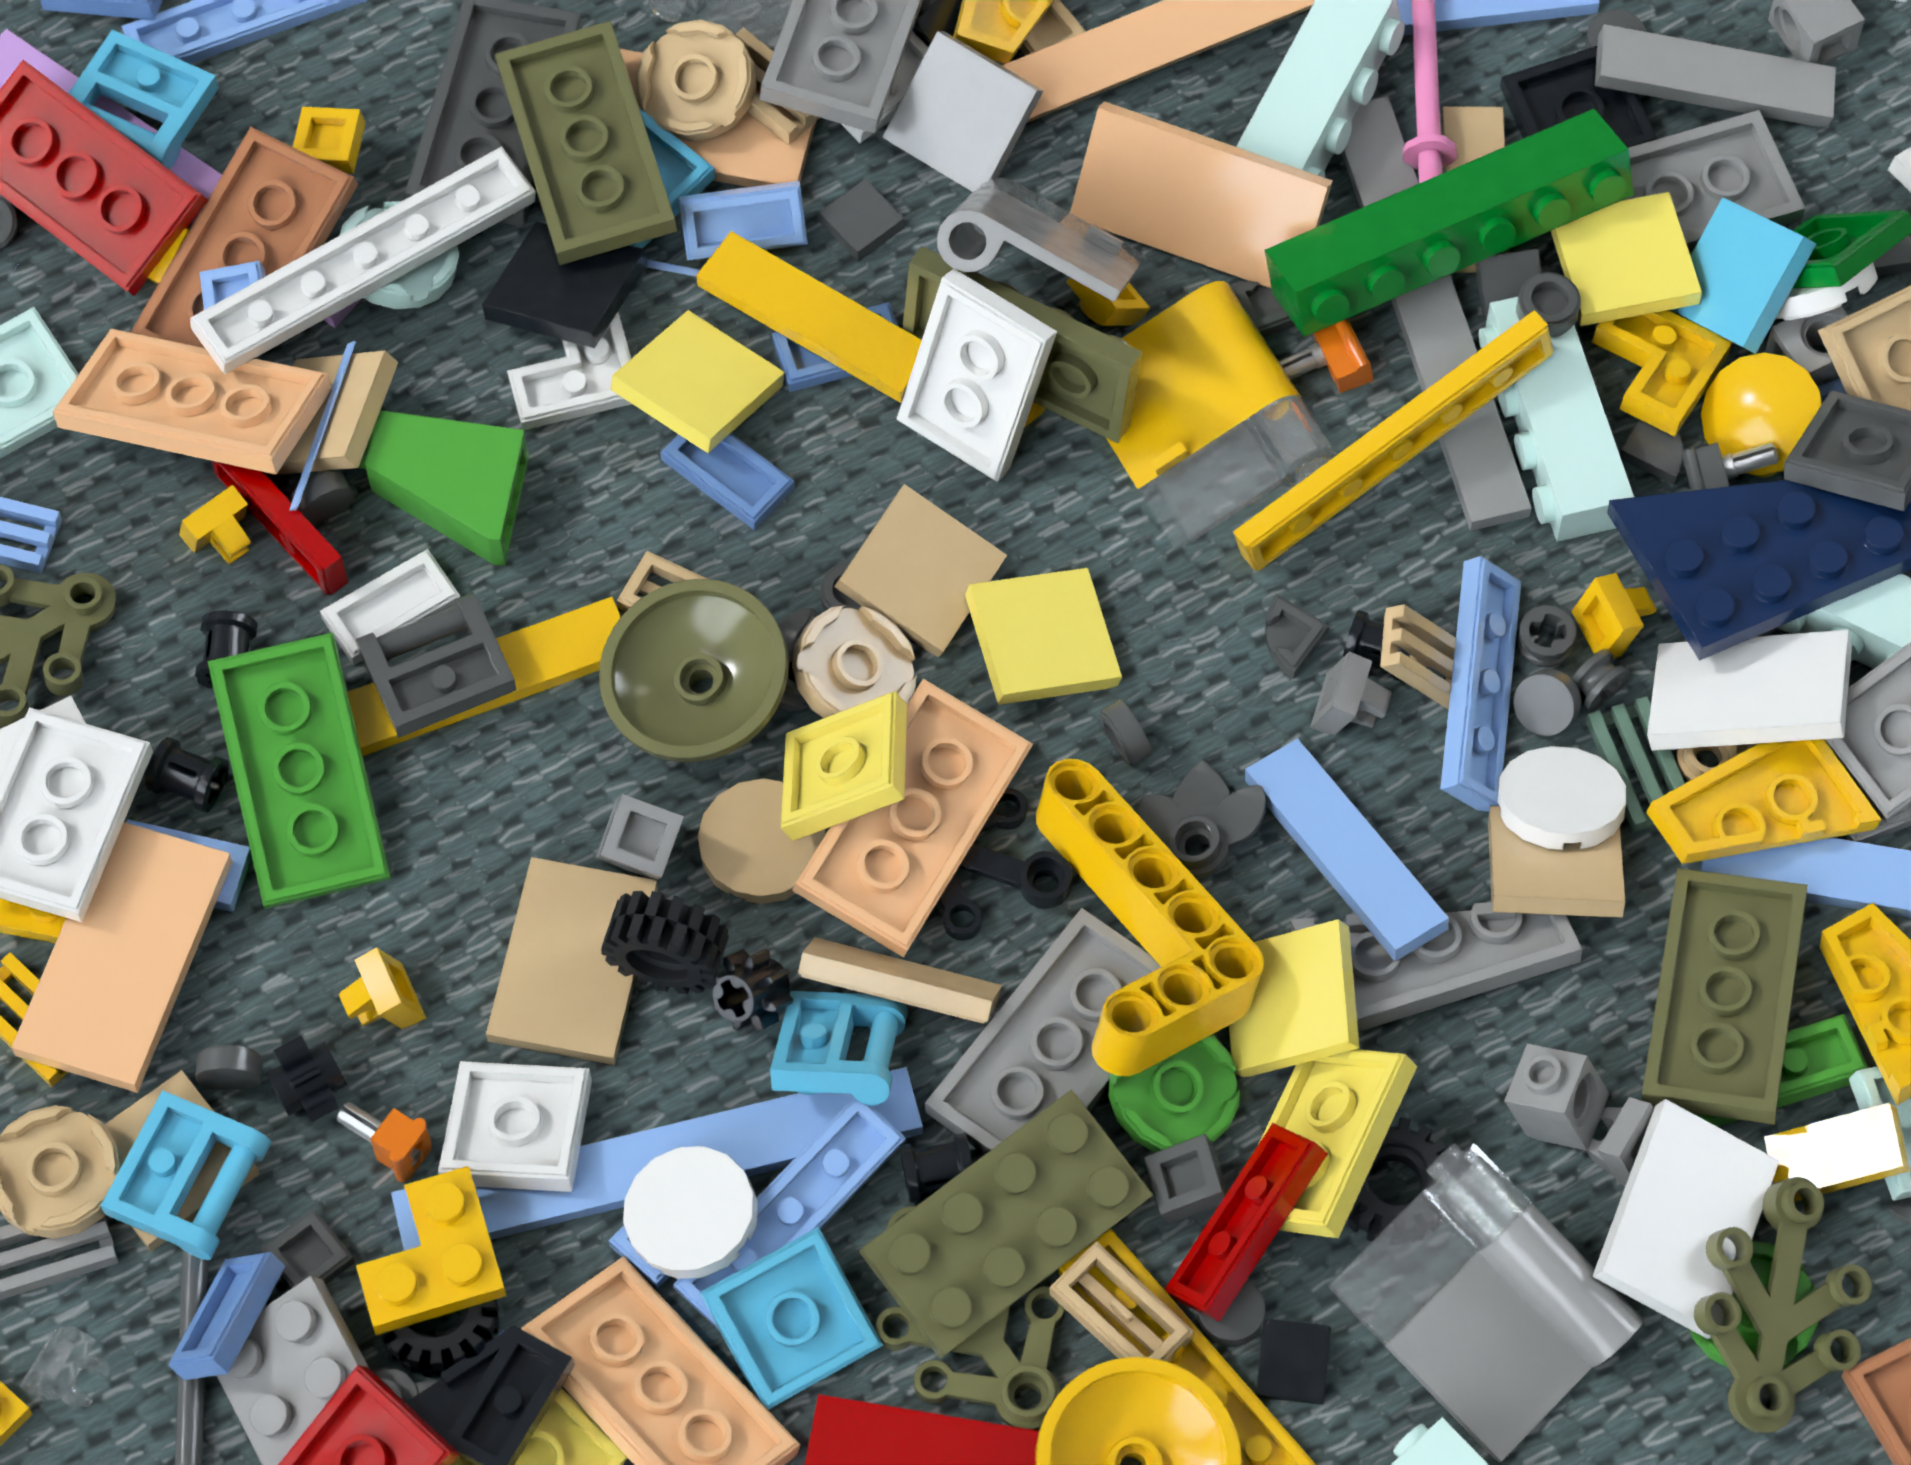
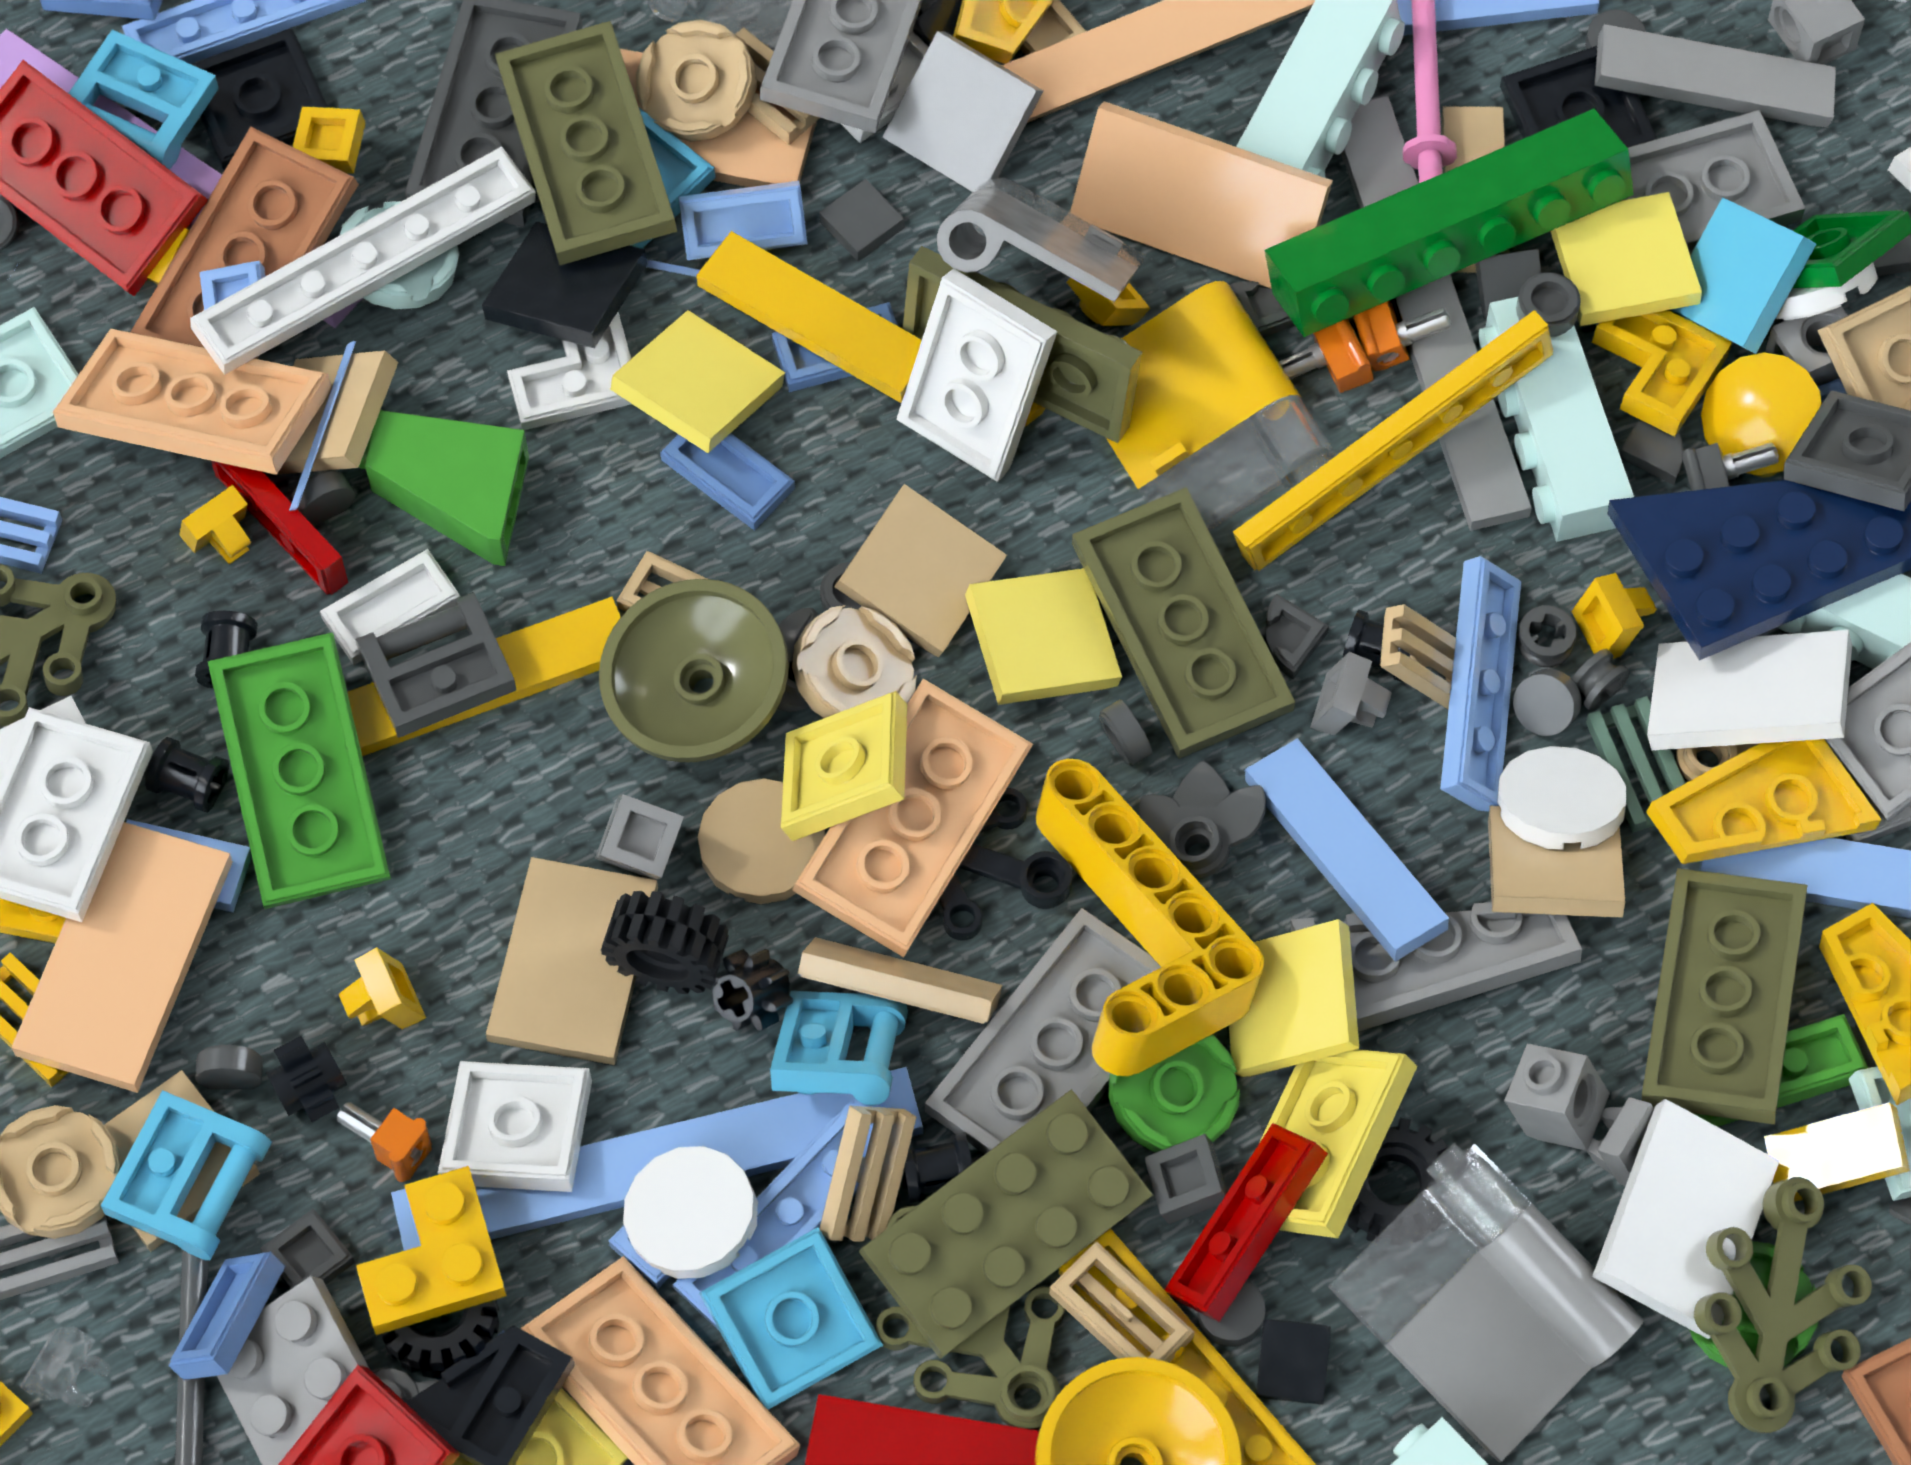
(261, 89): none -> black tile
(876, 1173): none -> tan tile
(1183, 622): none -> olive plate
(1386, 339): none -> orange piece

